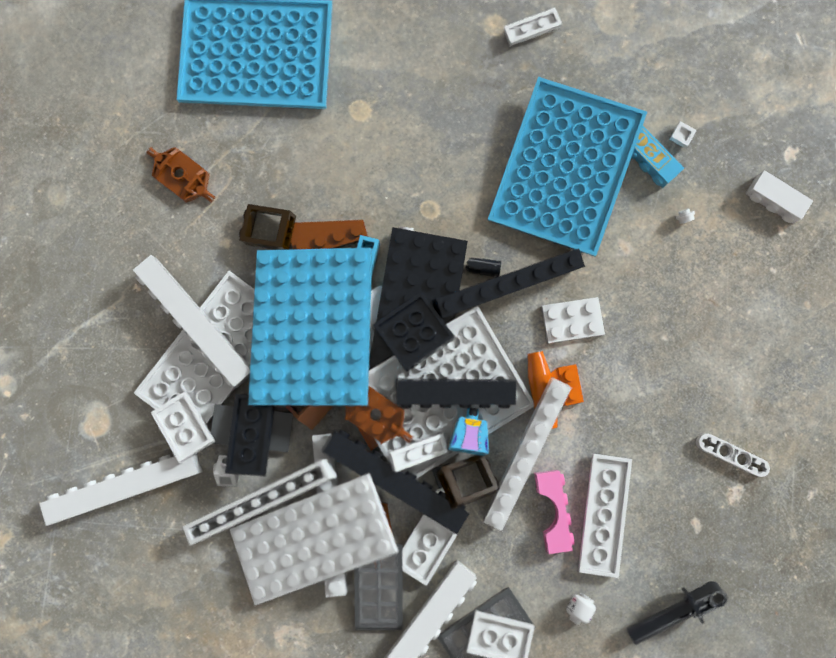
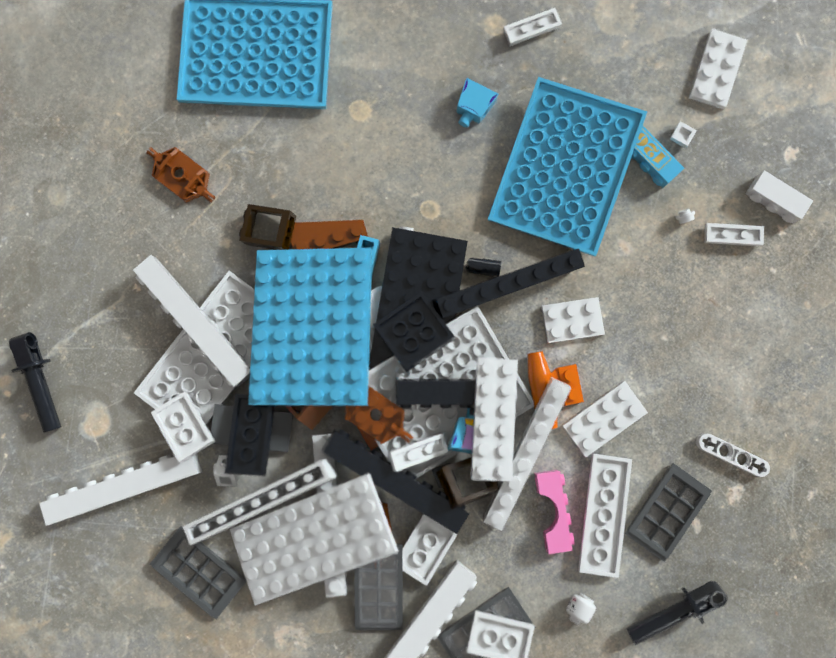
(30, 363): none -> black piece
(198, 573): none -> dark grey piece
(475, 103): none -> medium azure torso
(494, 419): none -> white plate
(604, 419): none -> white plate
(668, 512): none -> dark grey piece
(718, 69): none -> white plate
(734, 234): none -> white plate

